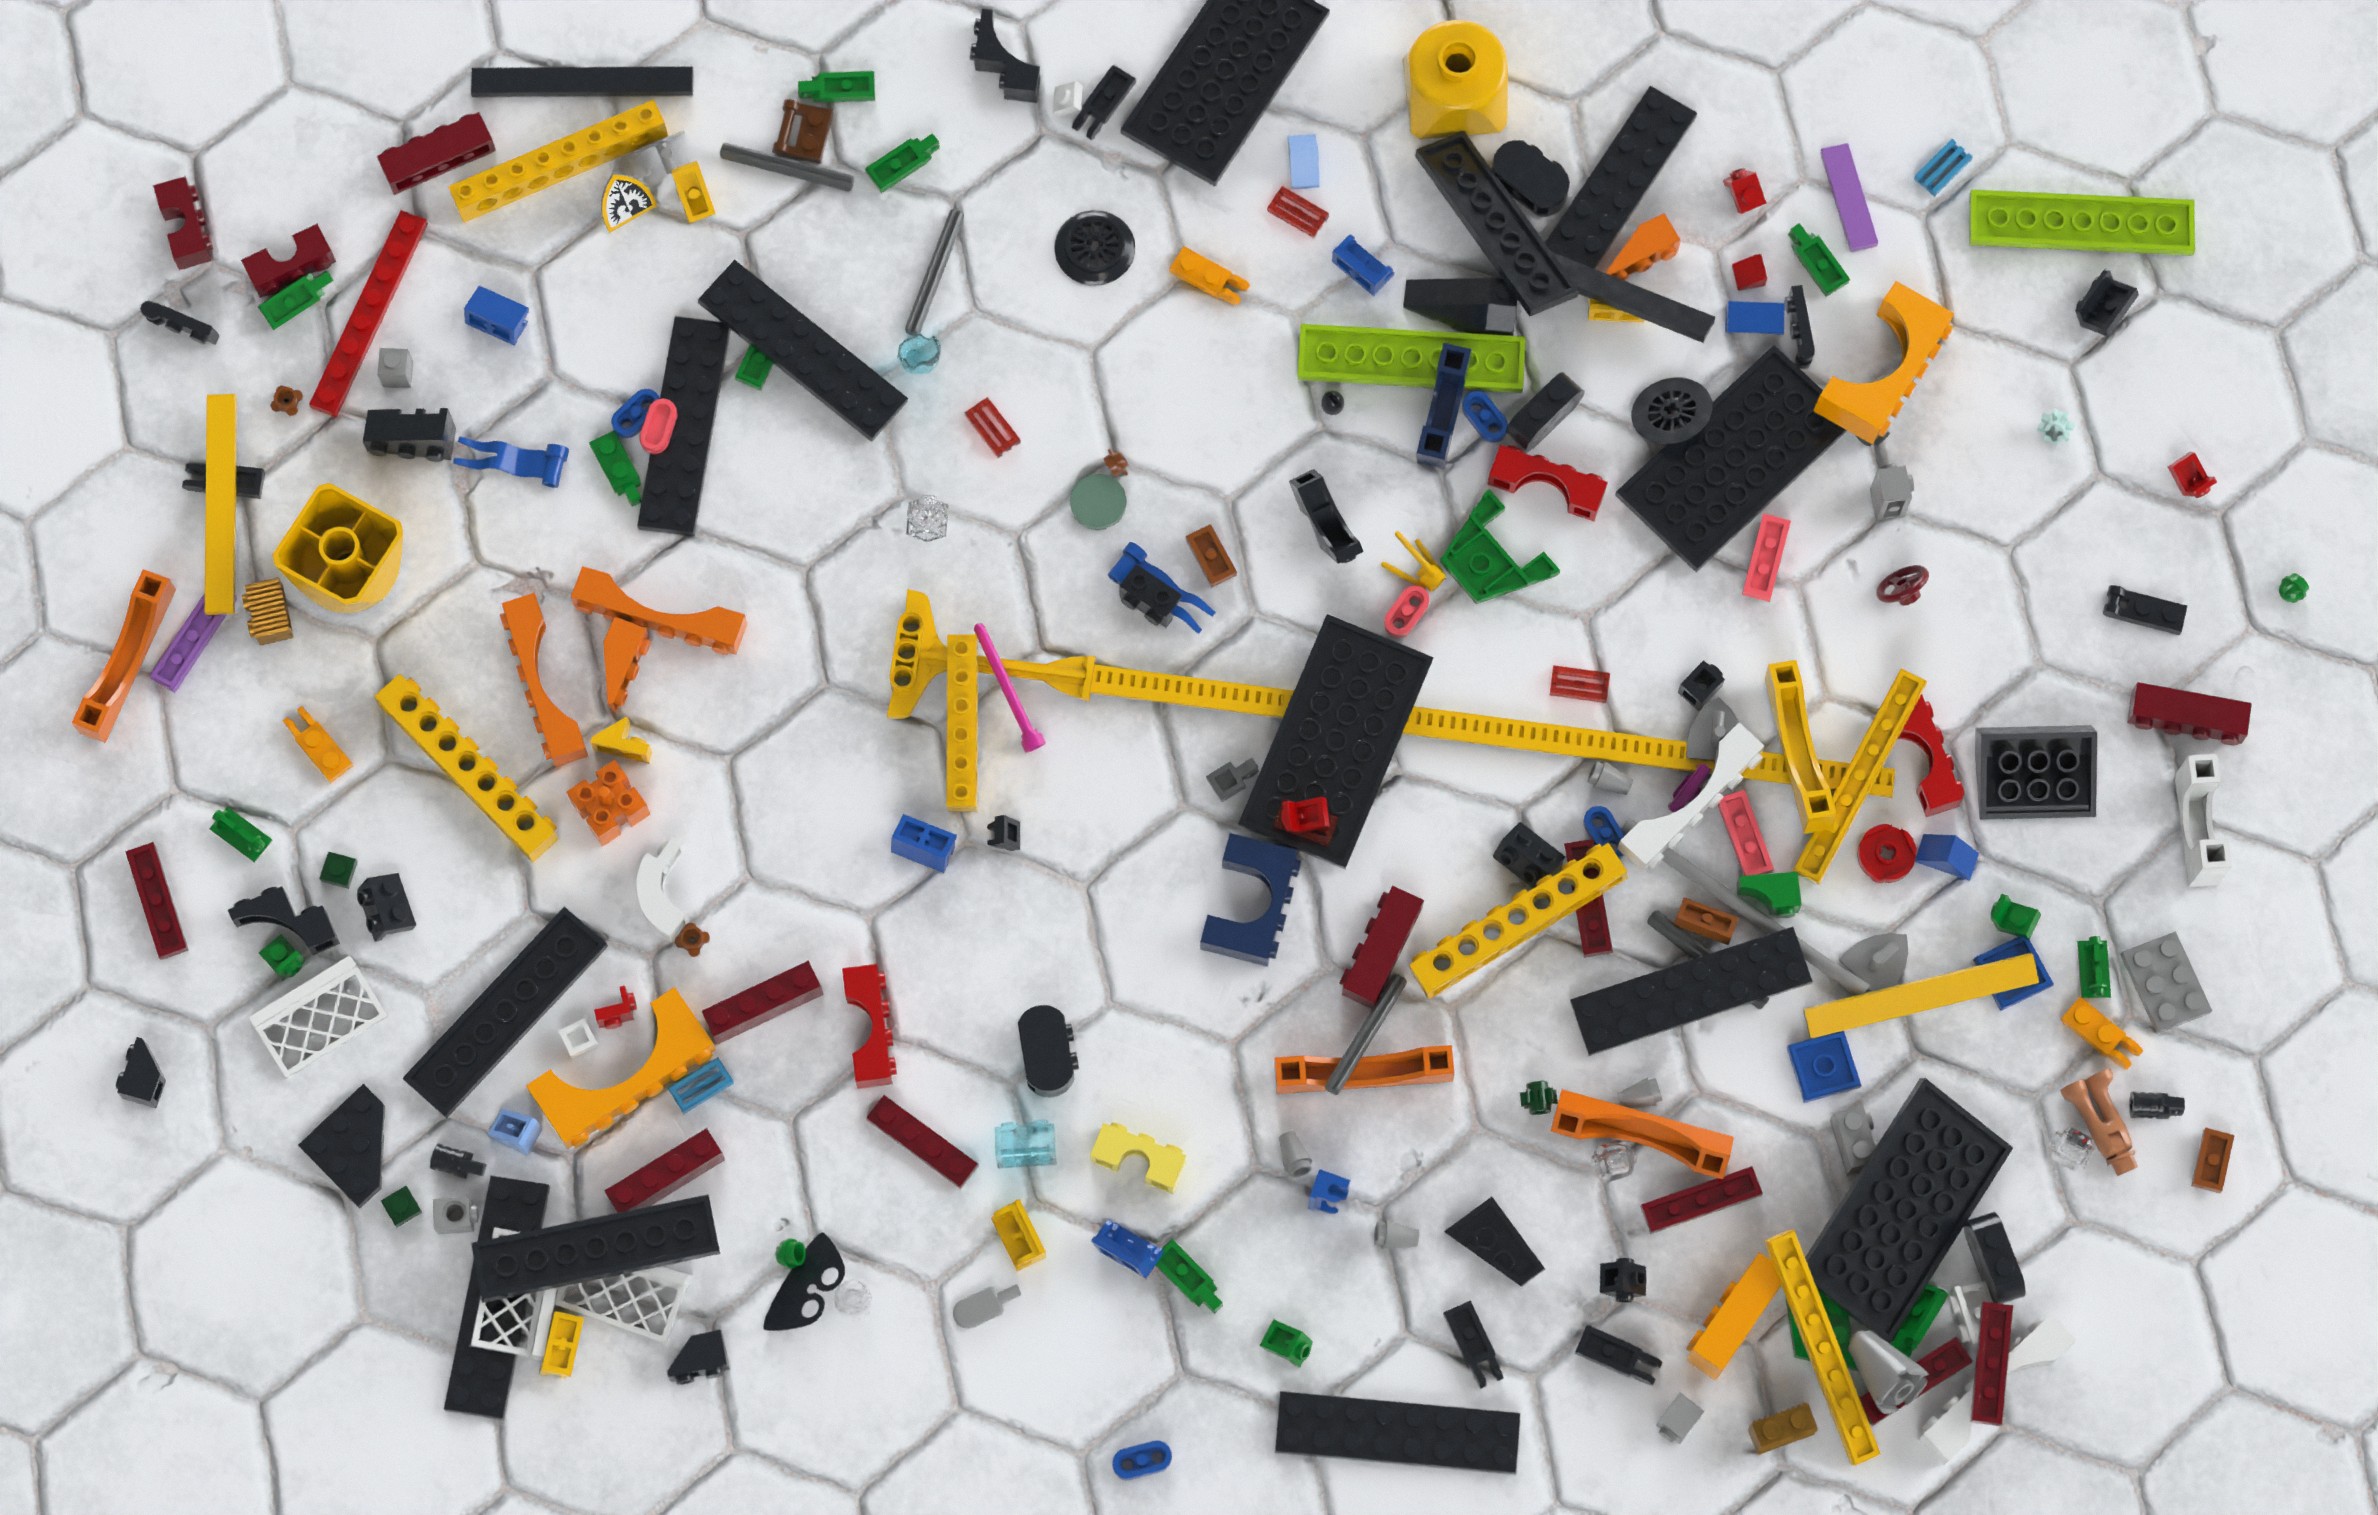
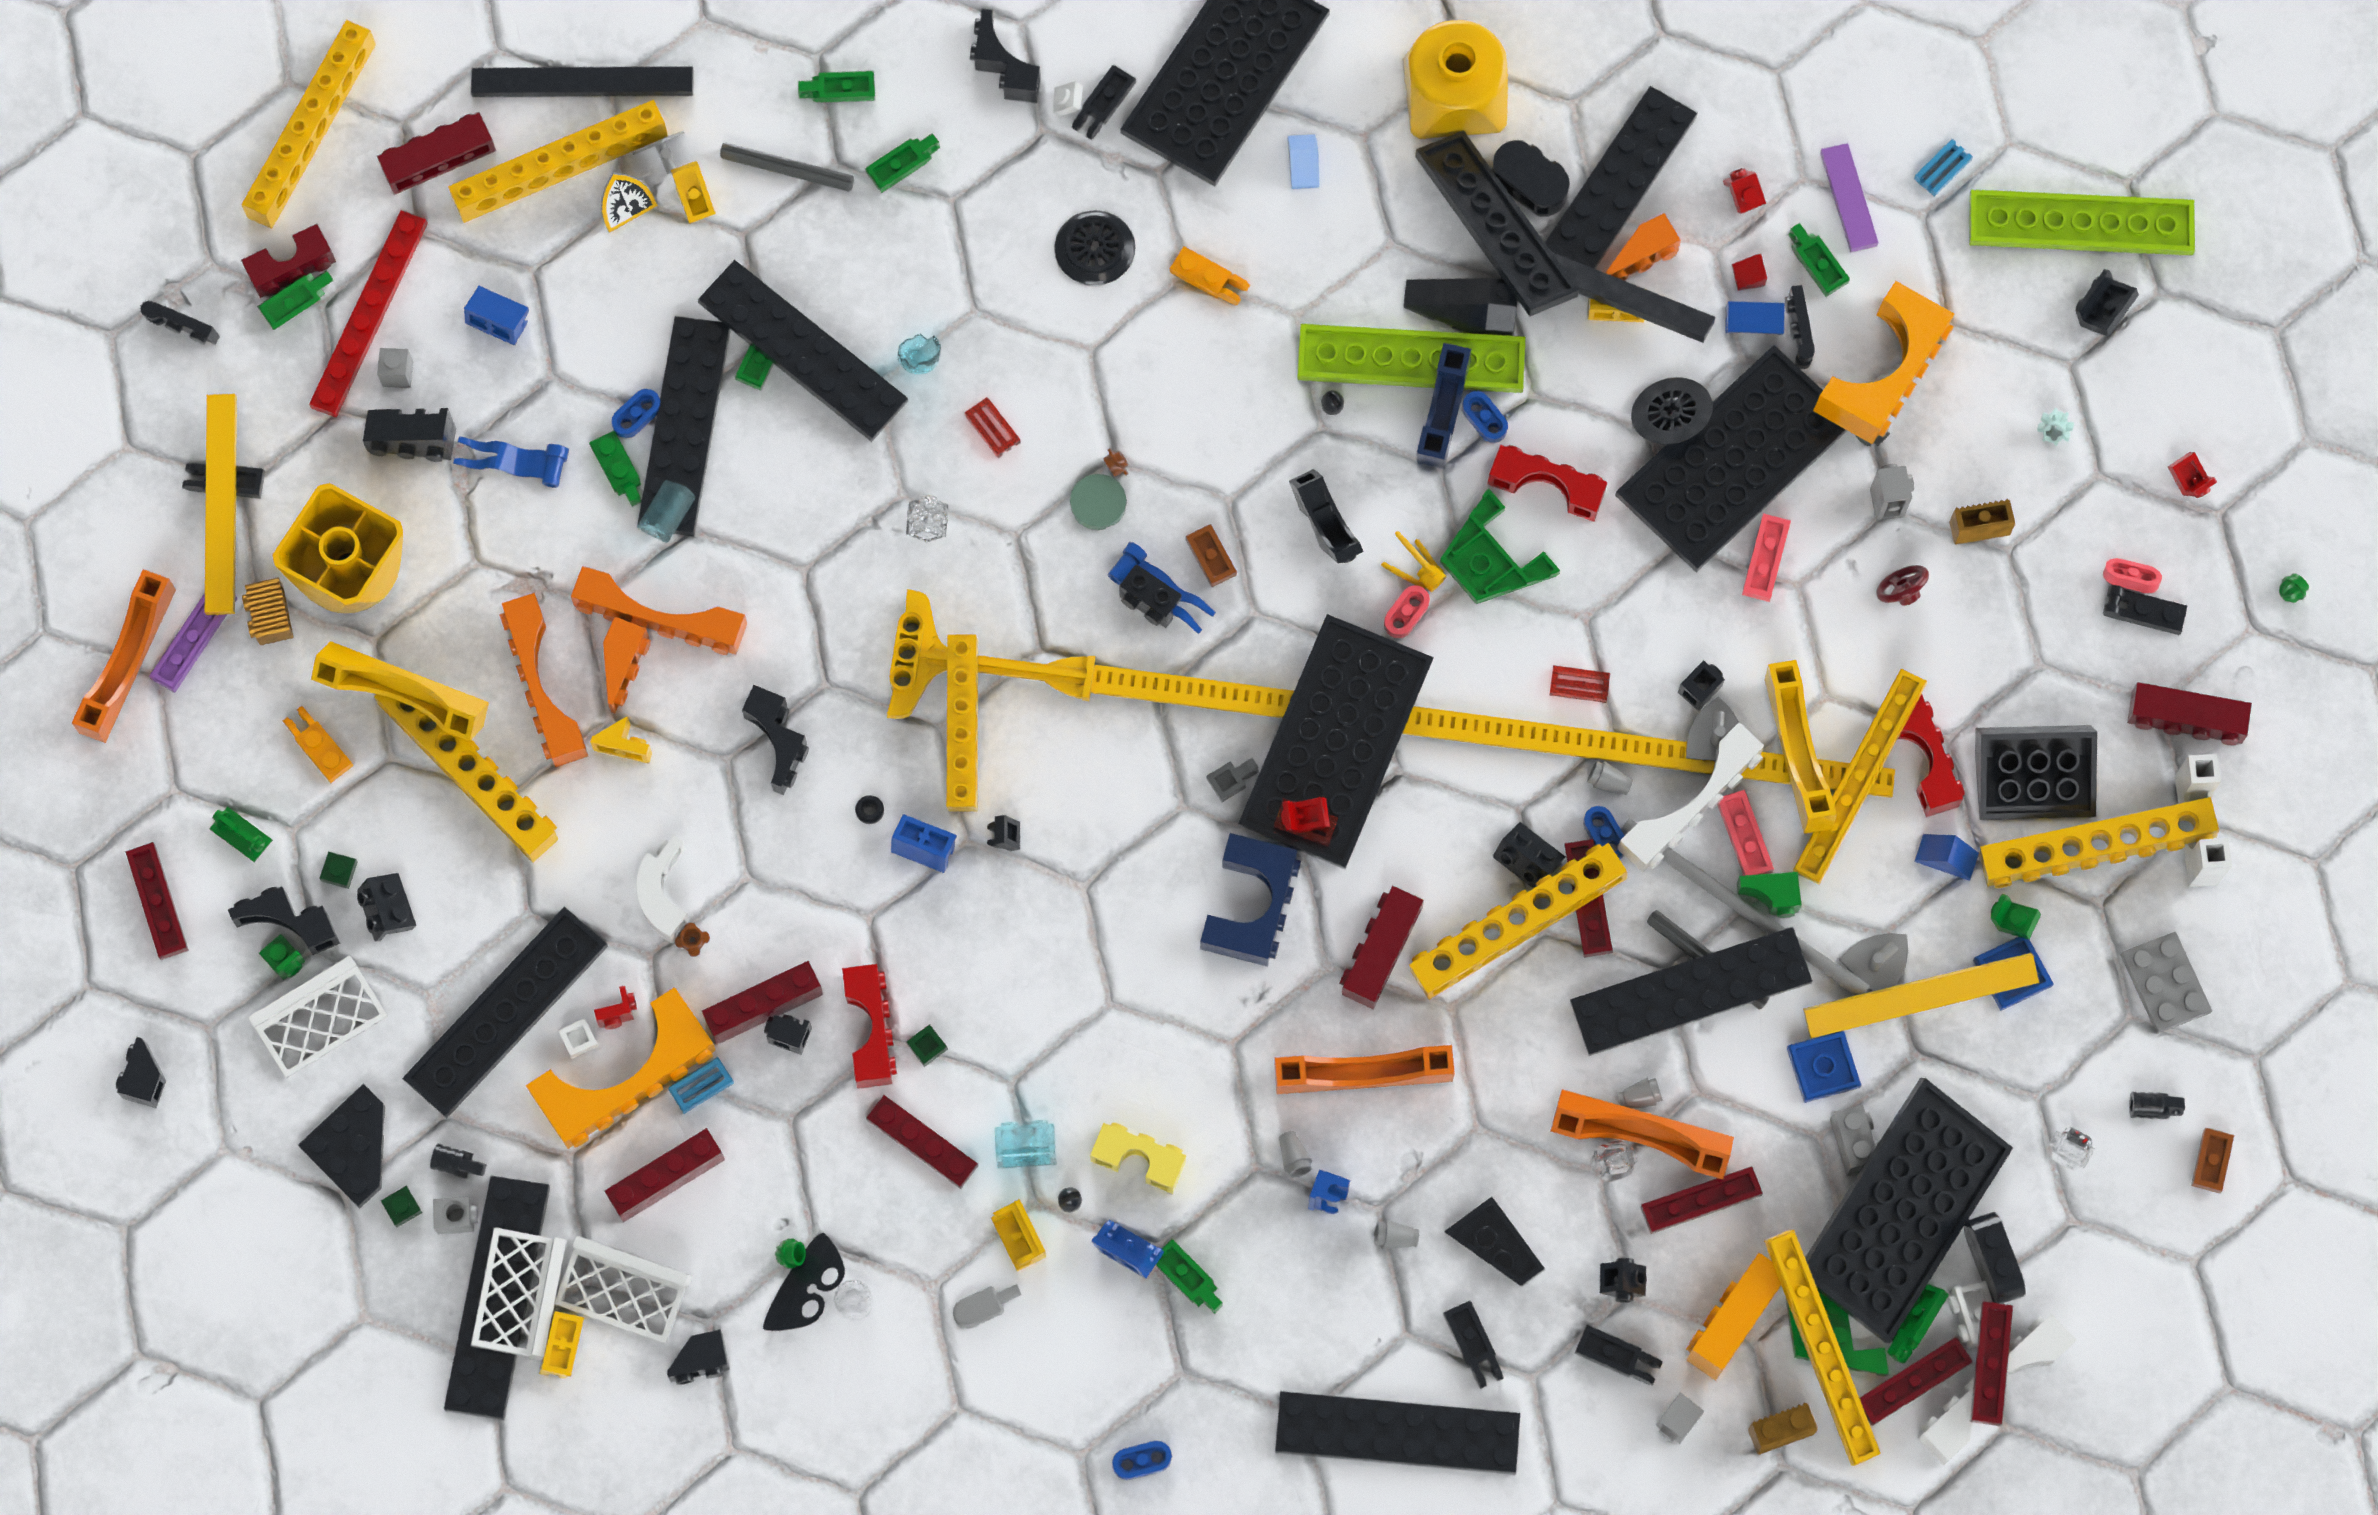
(189, 244): dark red arch -> none
(286, 393): dark orange plate -> none
(308, 124): none -> yellow brick
(448, 707): none -> yellow arch
(515, 1130): light blue slope -> none
(595, 1248): black plate -> none
(608, 803): orange brick -> none
(658, 426): coral tile -> none
(666, 511): none -> clear light blue slope
(767, 712): none -> black arch
(787, 1033): none -> black brick
(811, 135): reddish brown plate -> none
(869, 801): none -> black plate
(927, 1045): none -> dark green plate
(934, 272): dark grey axle -> none
(1031, 738): dark pink piece -> none
(1047, 1050): black brick -> none
(1072, 1204): none -> black hinge
(1287, 1343): green bracket -> none
(1290, 219): clear red tile -> none
(1361, 265): blue hinge -> none
(1365, 1034): dark grey axle -> none
(1538, 1098): dark green gear -> none
(1545, 411): black brick -> none
(1689, 788): magenta plate -> none
(1706, 921): dark orange plate -> none
(1886, 1371): light grey cone -> none
(1893, 839): red plate -> none
(1982, 522): none -> pearl gold brick
(2094, 968): green hinge -> none
(2100, 1032): light orange hinge -> none
(2111, 1135): nougat piece -> none
(2132, 575): none -> coral plate
(2197, 812): none -> yellow brick

